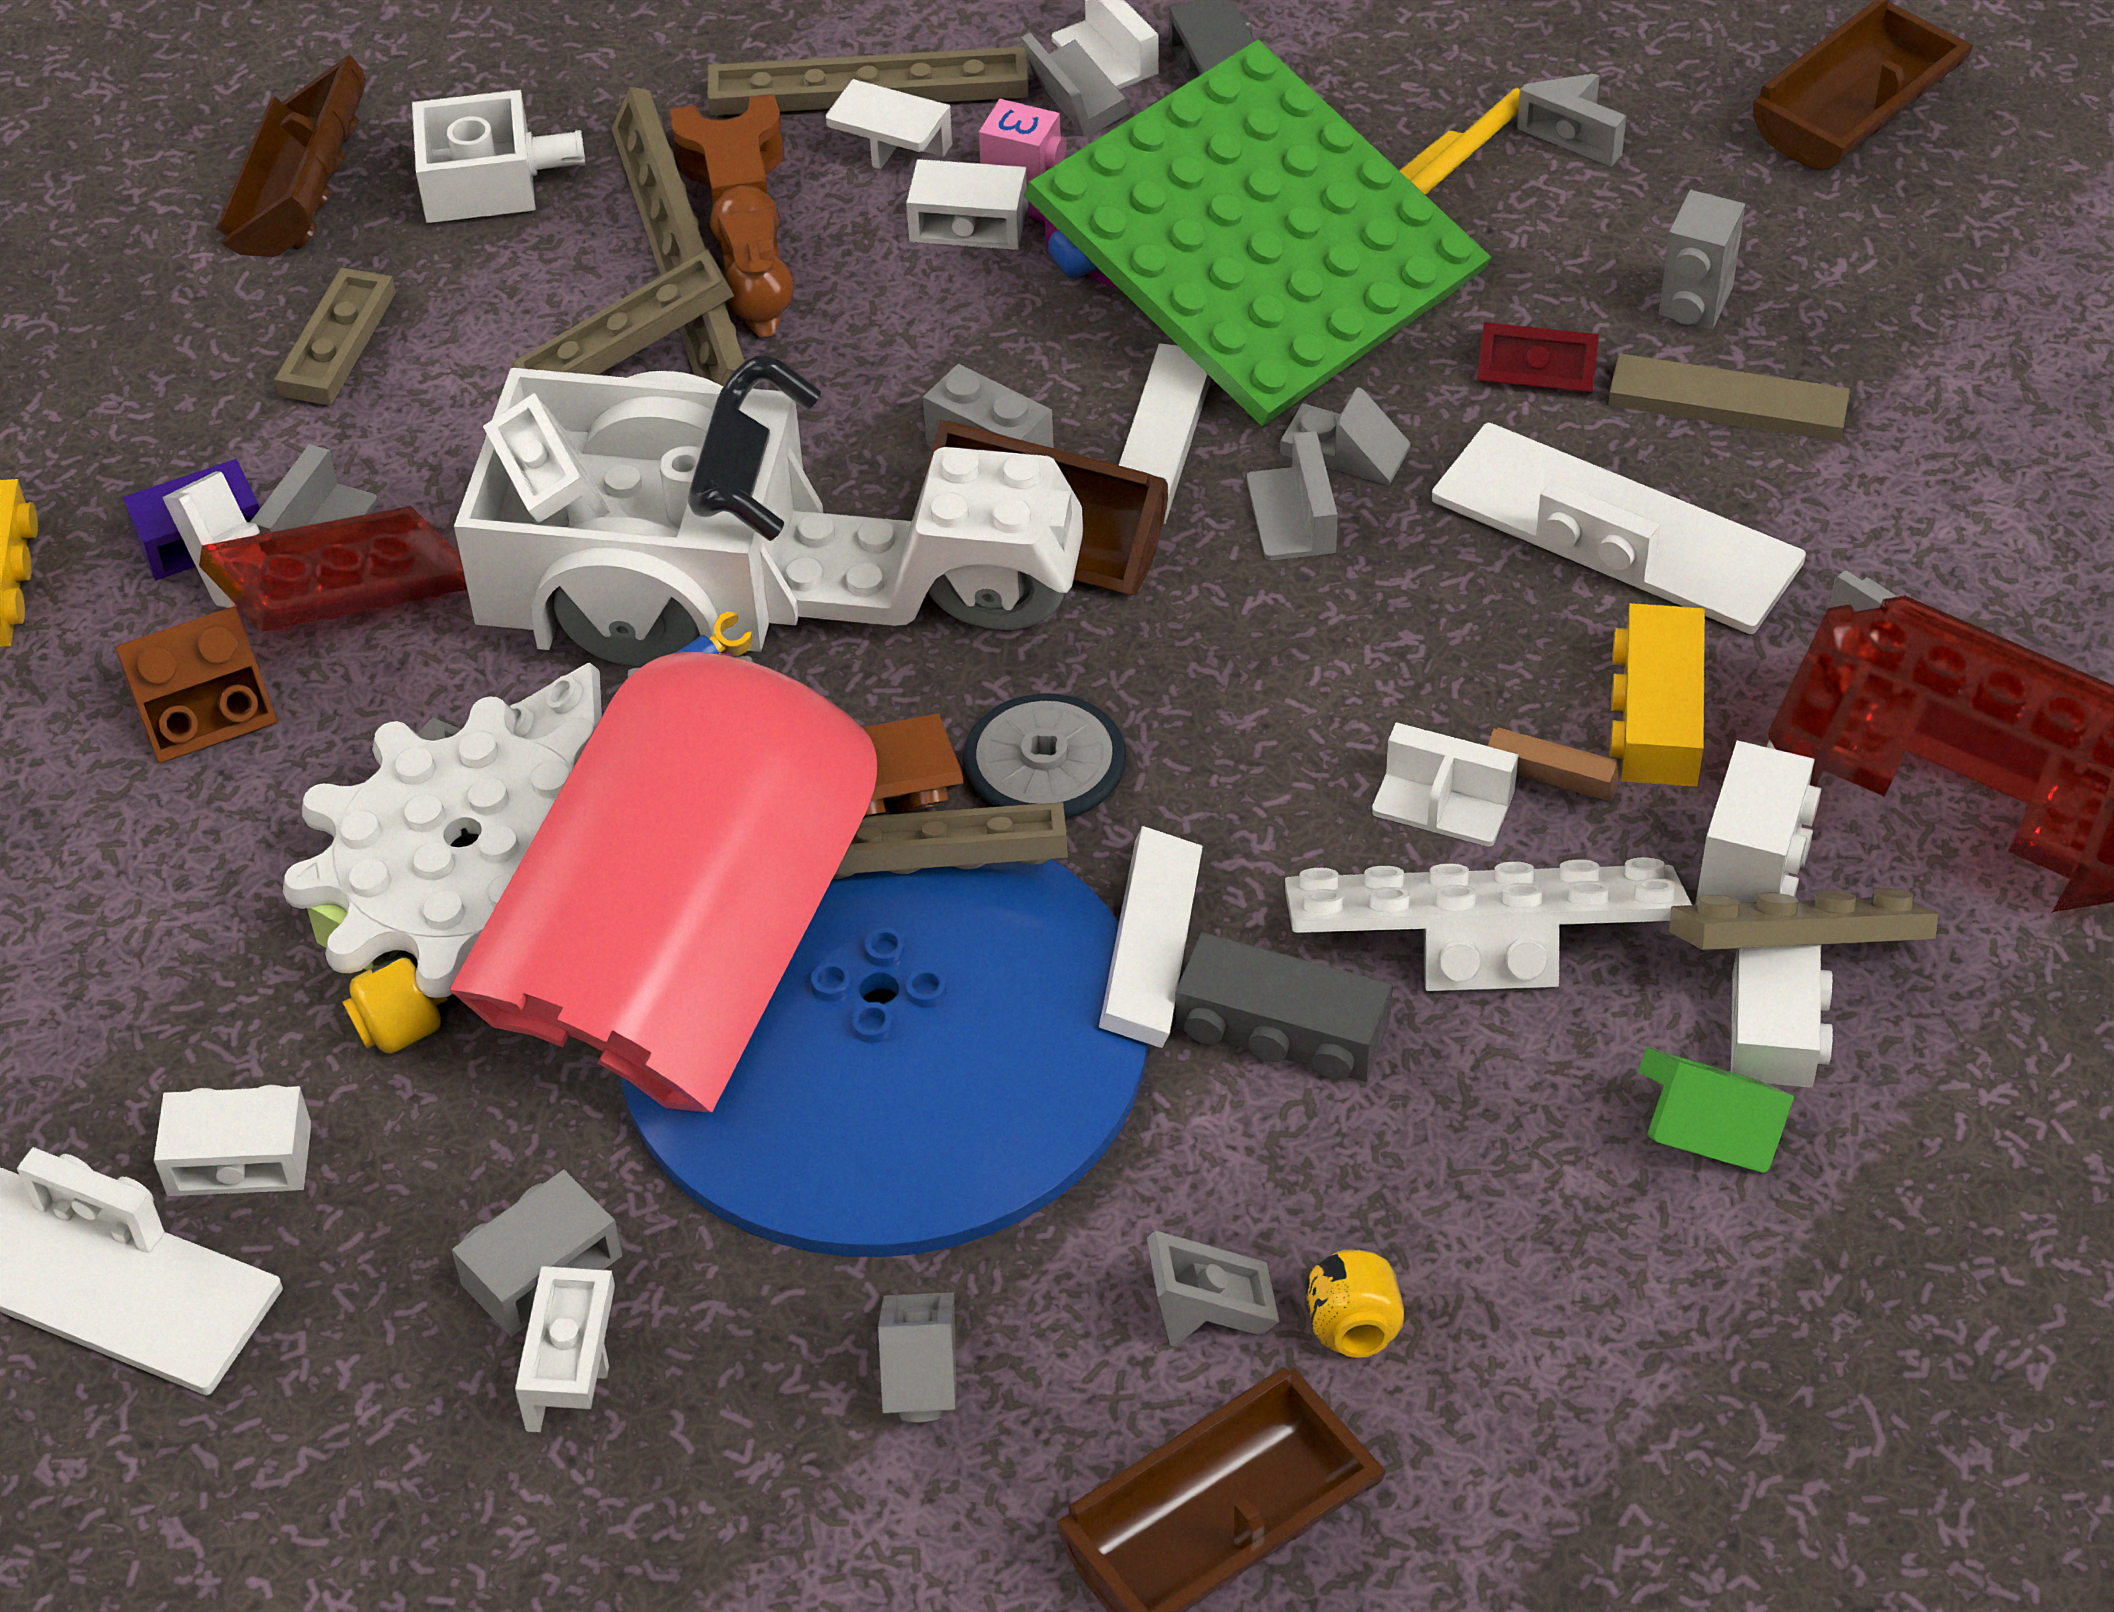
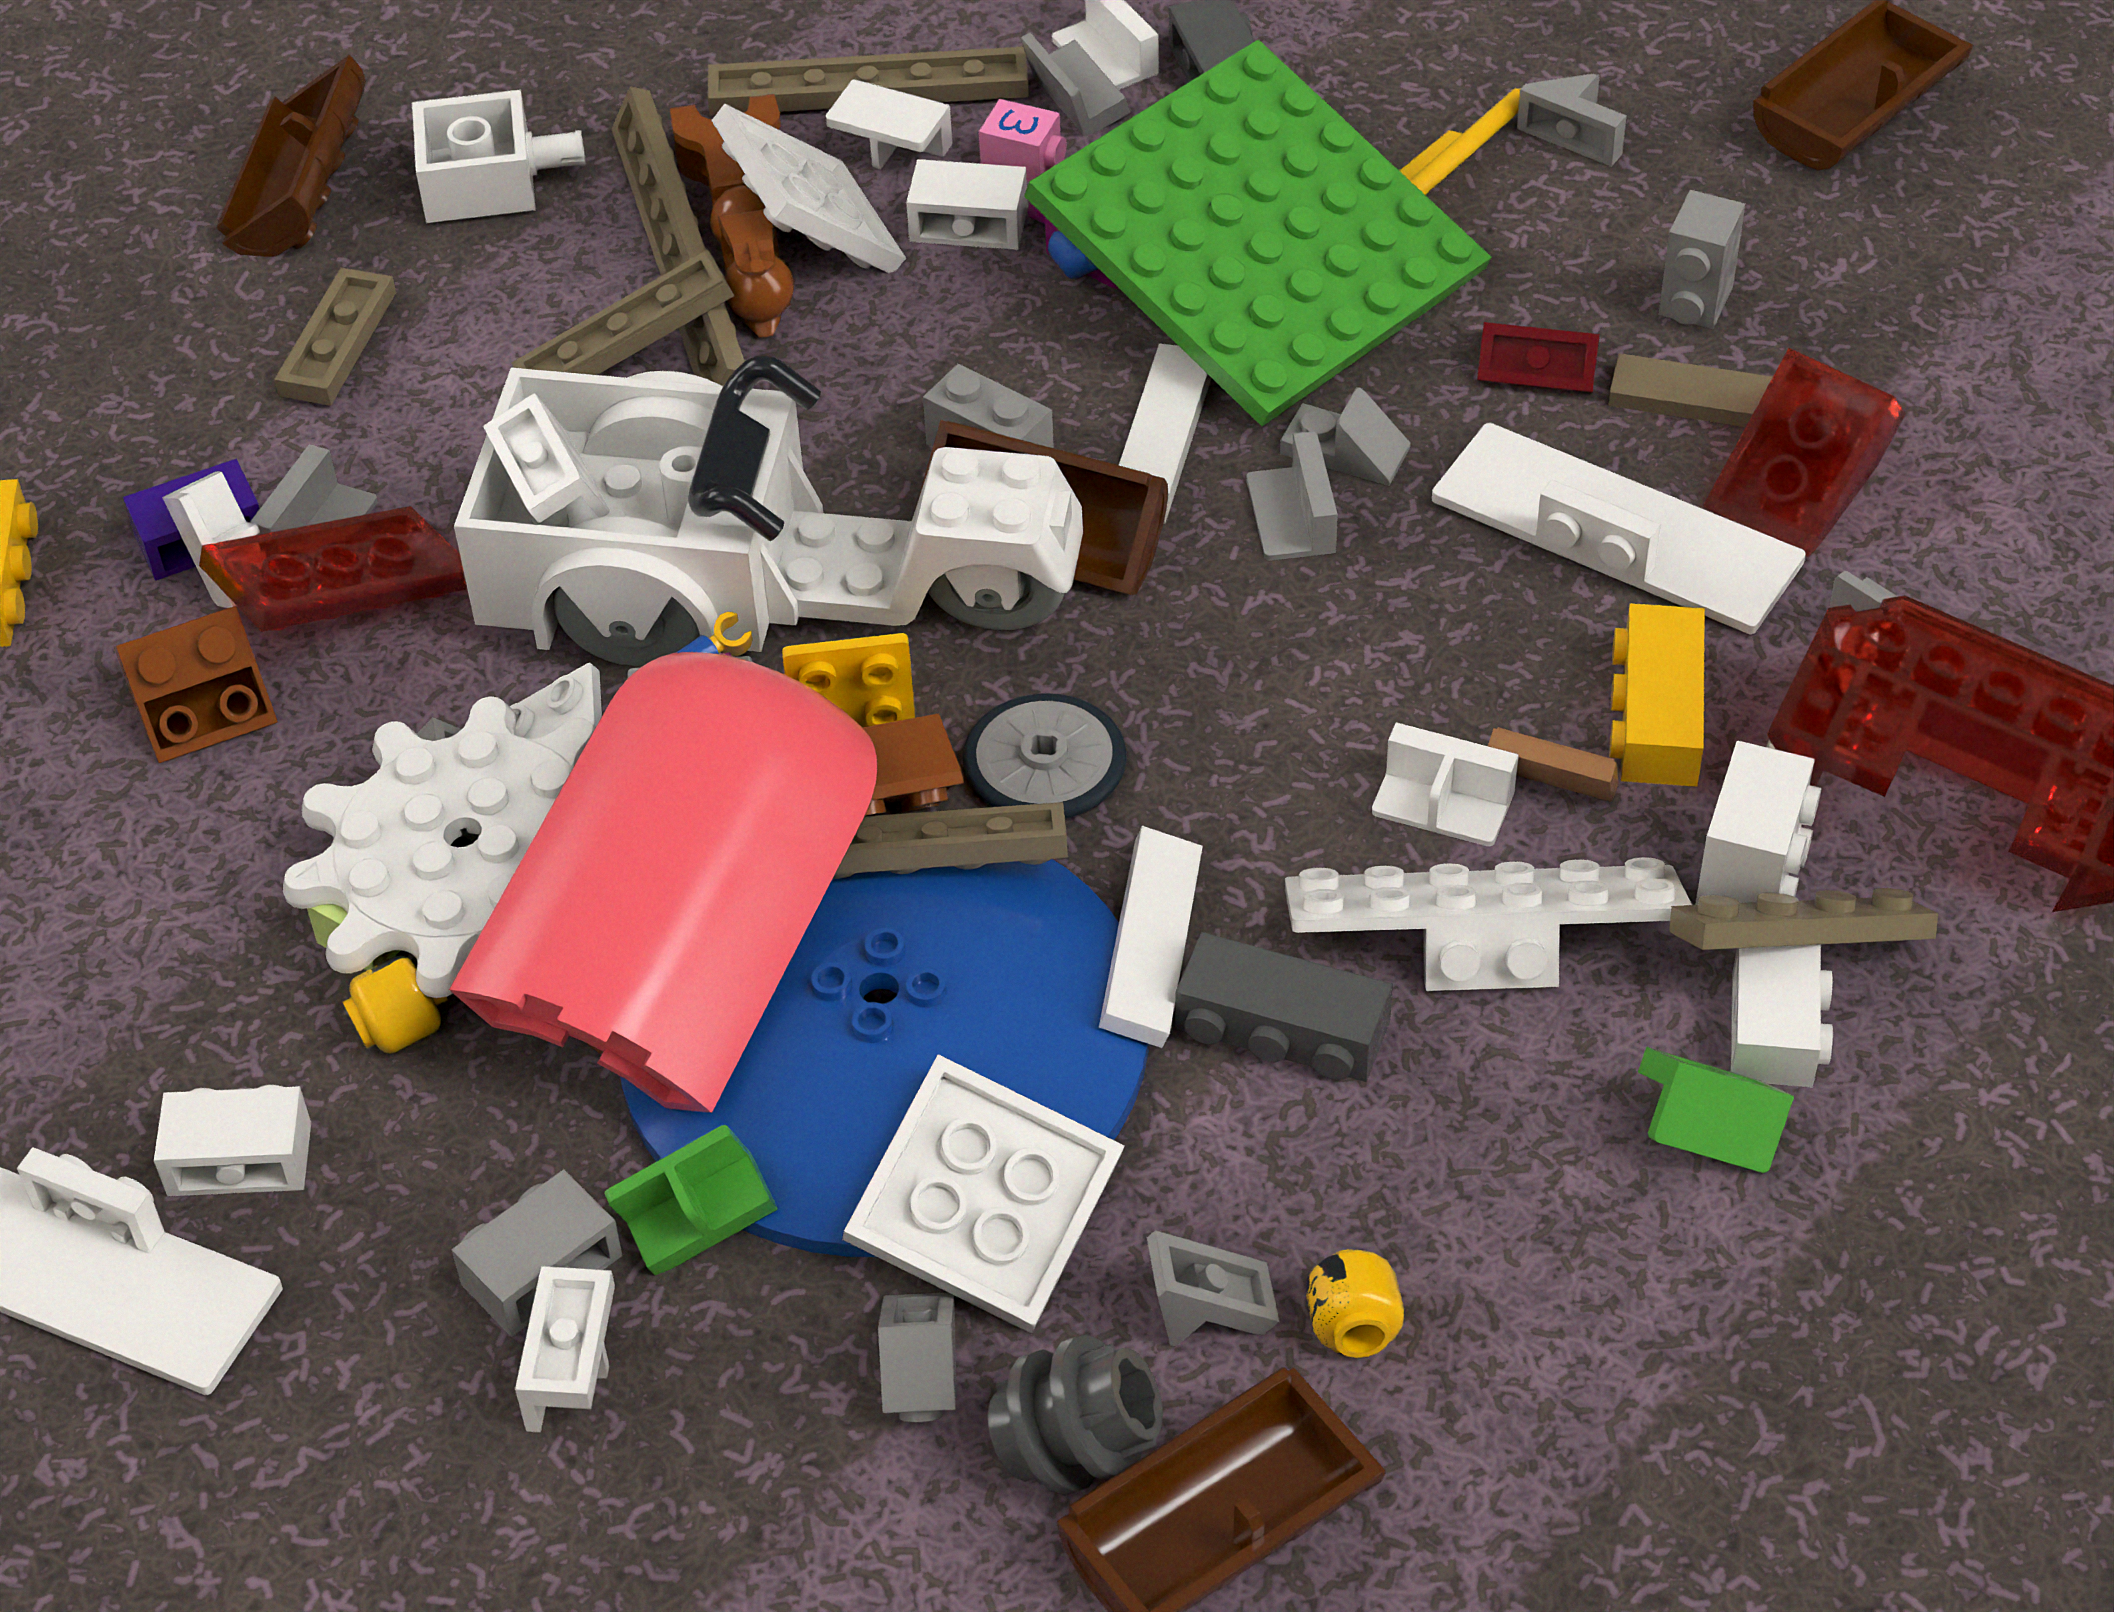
(692, 1199): none -> bright green panel
(807, 191): none -> white plate
(860, 675): none -> yellow bracket
(983, 1193): none -> white plate
(1075, 1414): none -> dark grey piece
(1805, 452): none -> clear red slope

